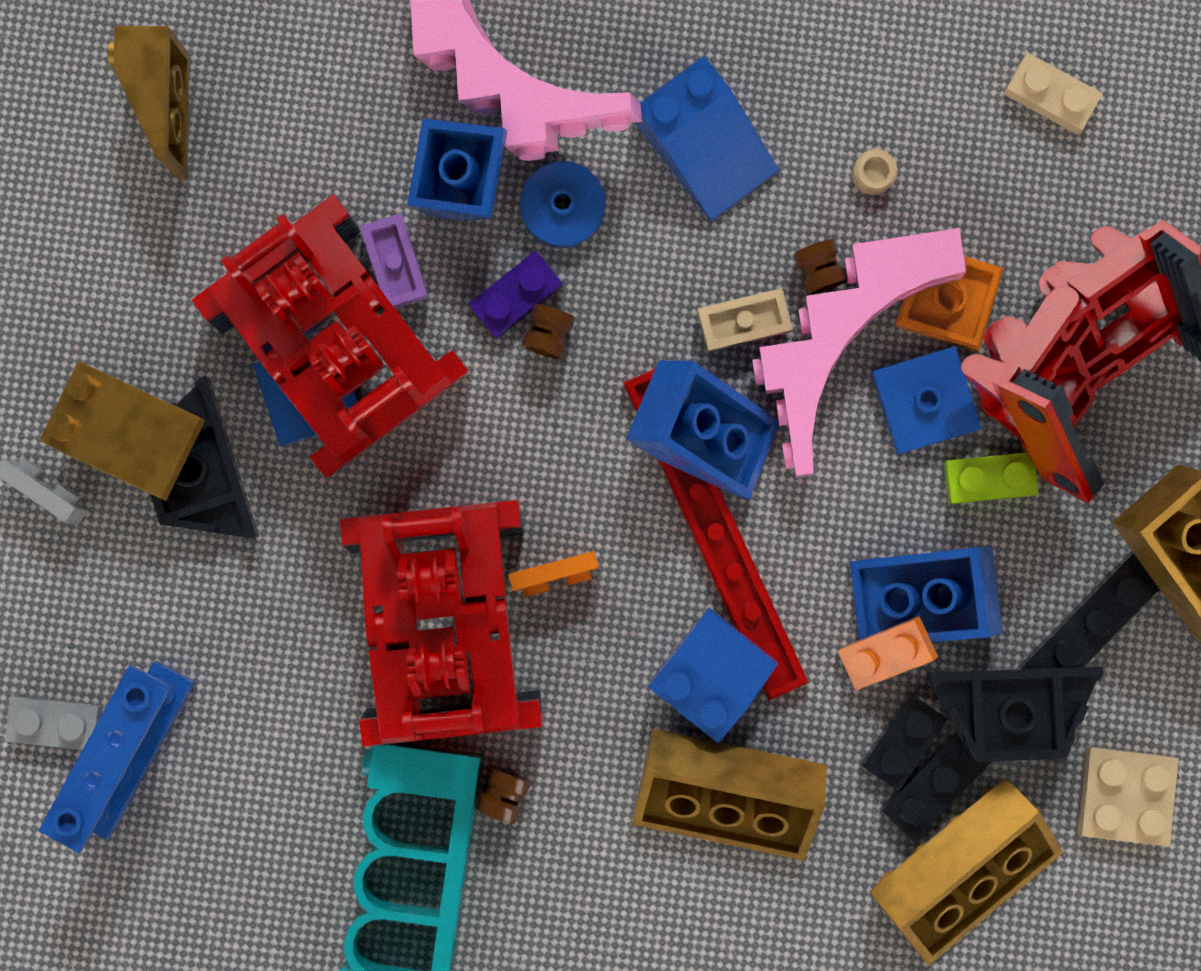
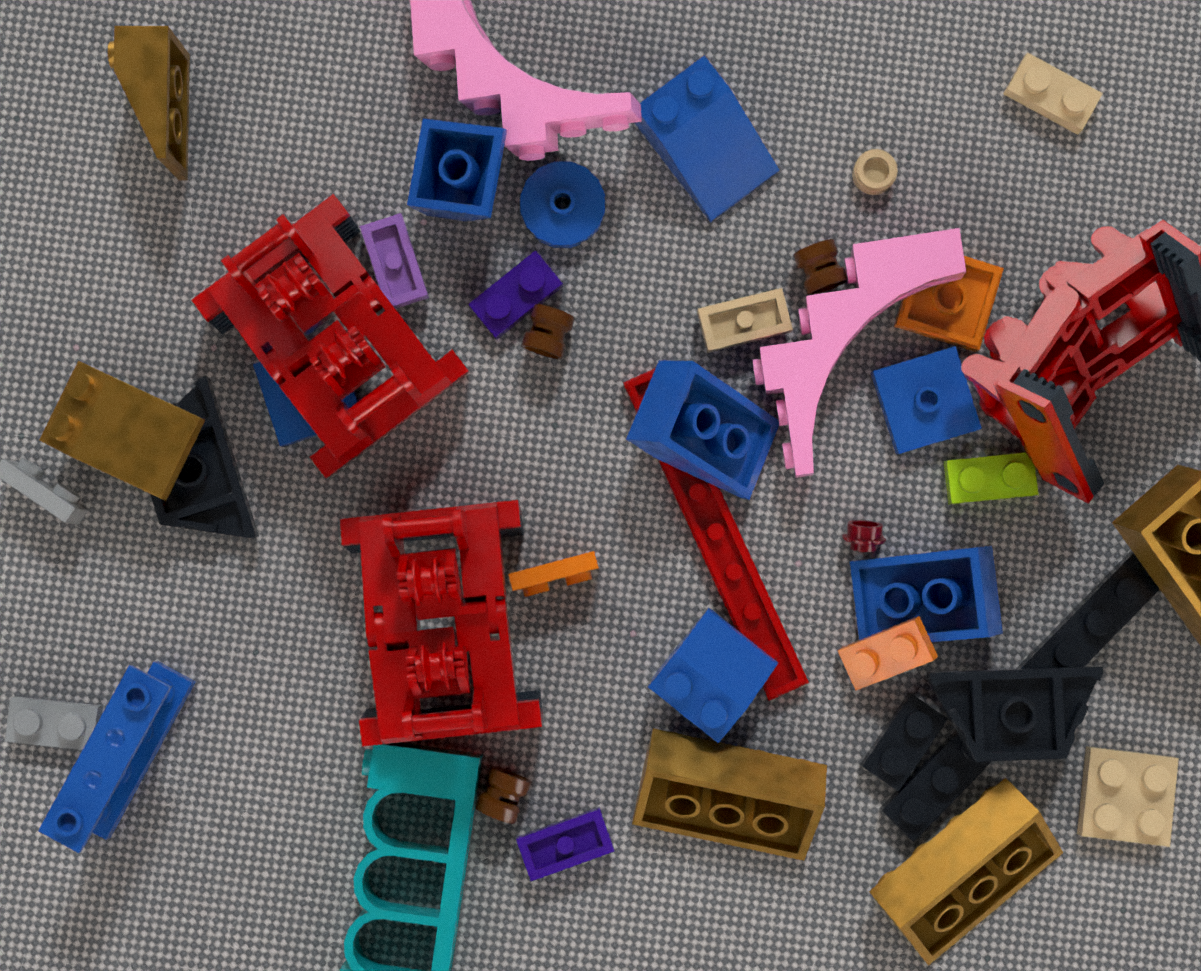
(565, 844): none -> dark purple plate
(864, 535): none -> dark red plate

